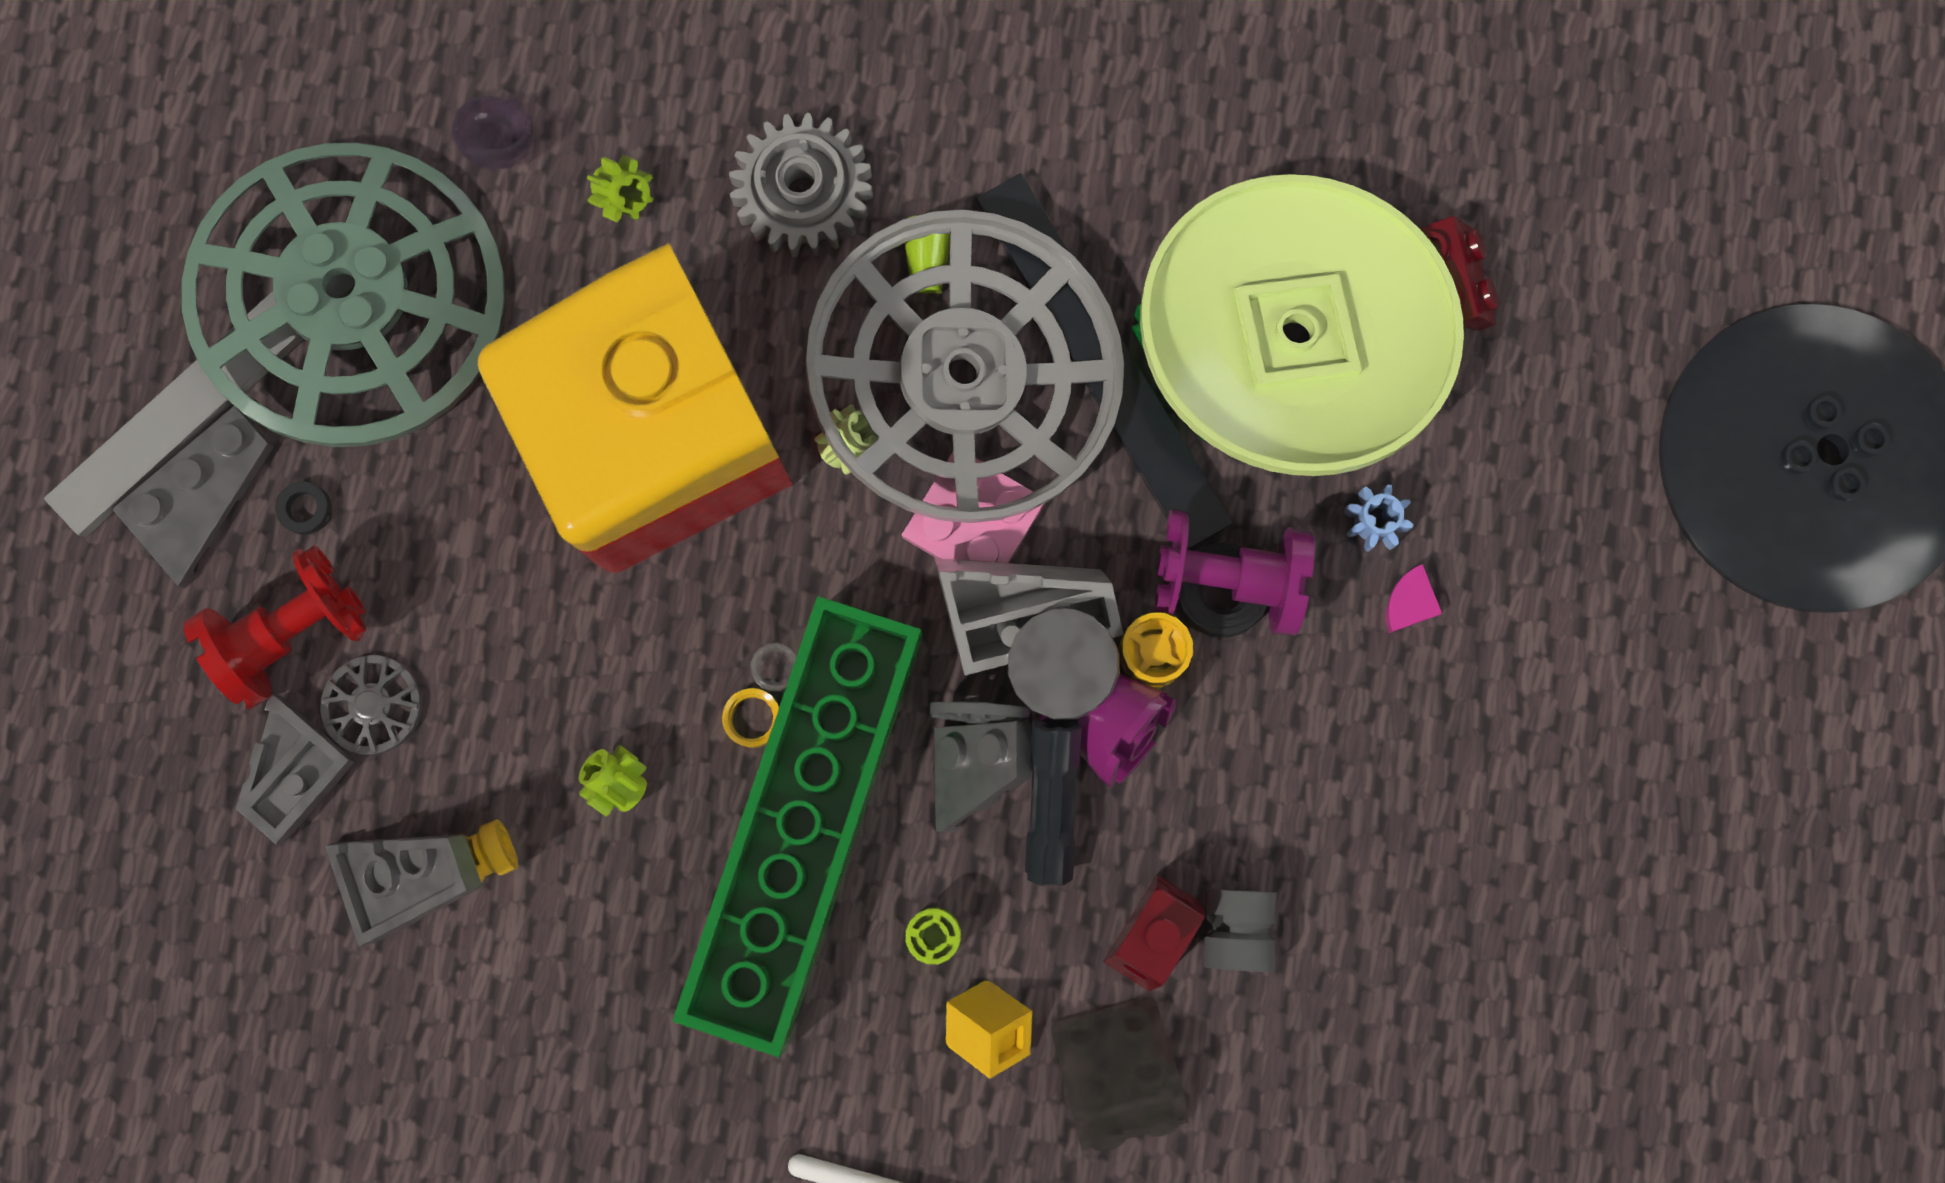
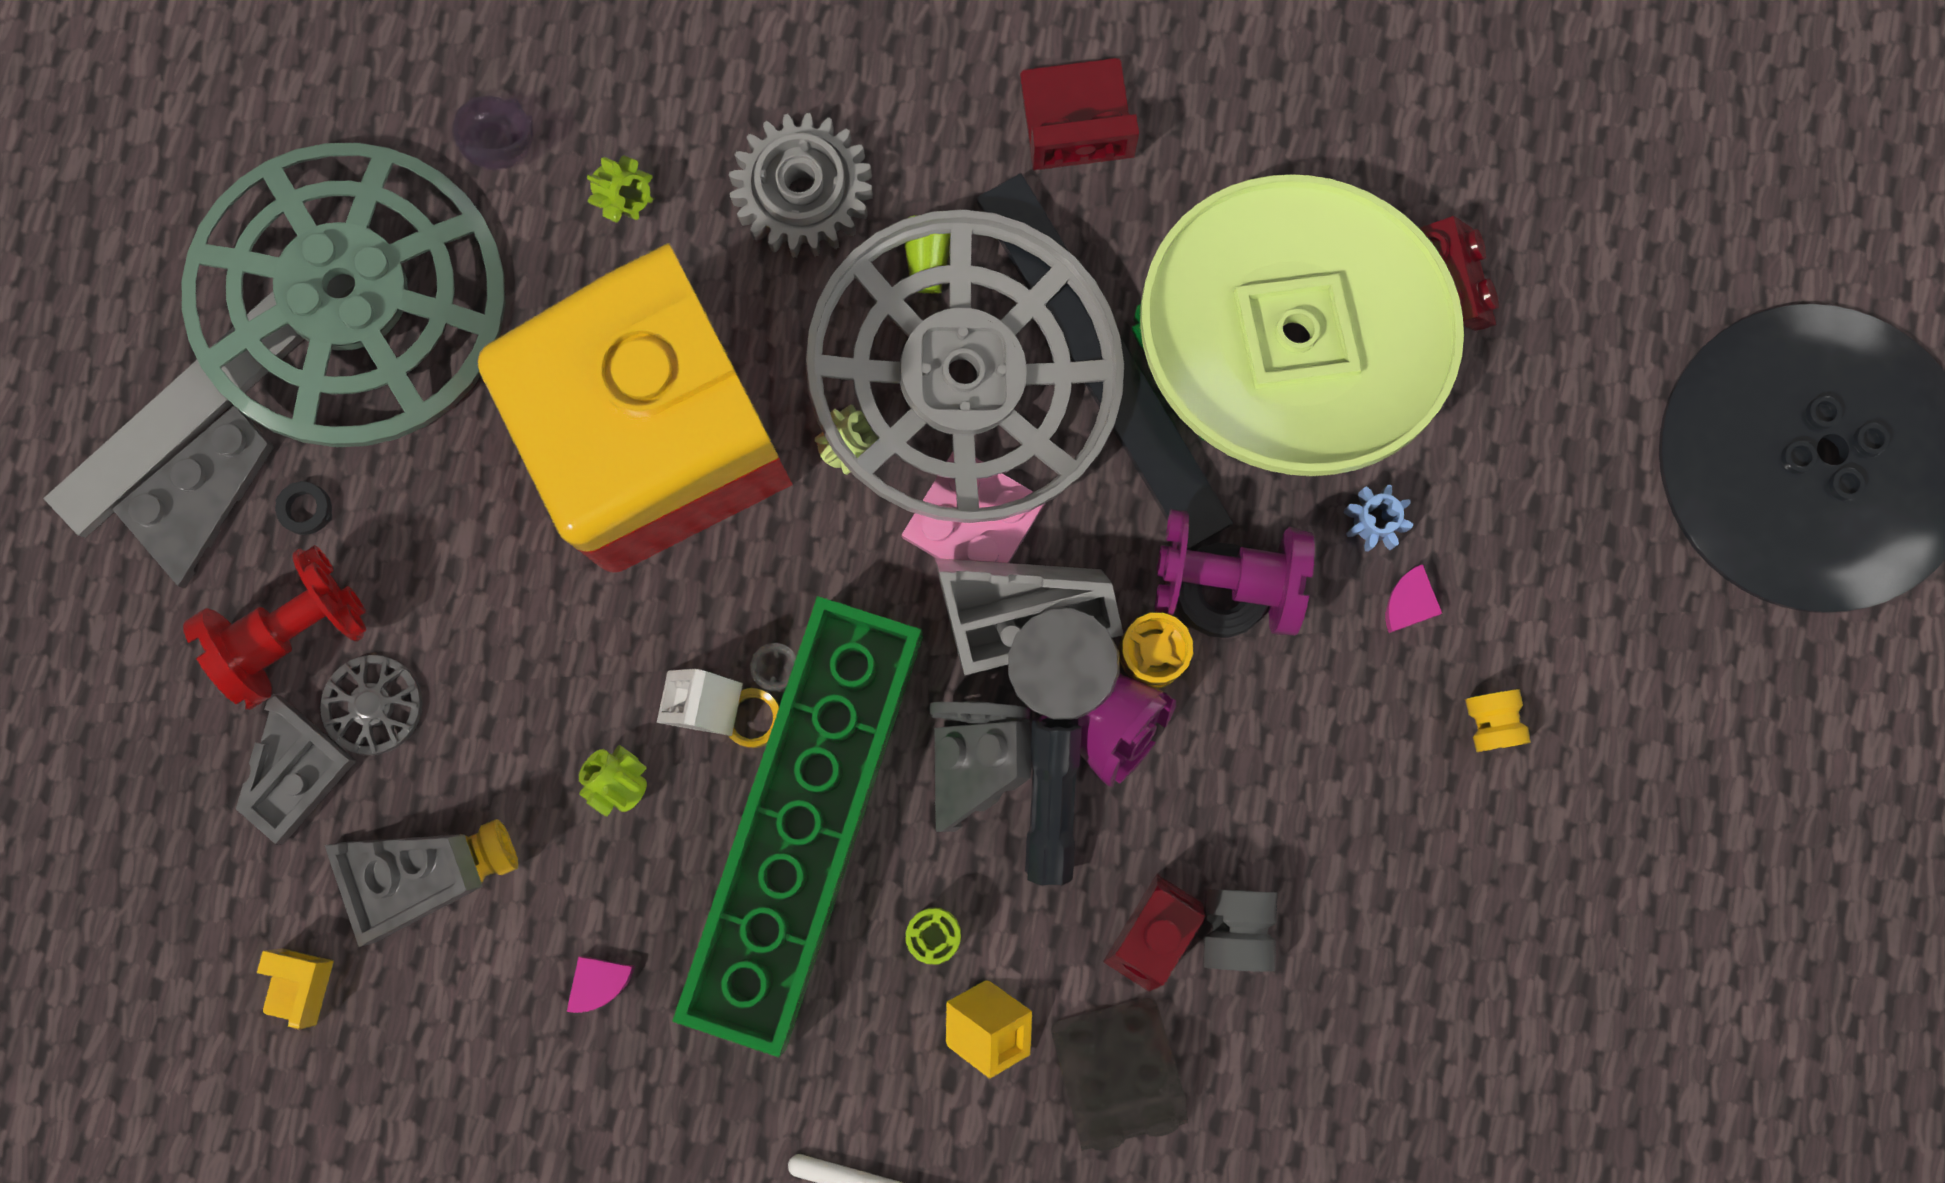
(295, 985): none -> yellow panel
(597, 983): none -> dark pink tile
(699, 701): none -> white slope
(1078, 114): none -> dark red bracket
(1498, 720): none -> yellow wheel

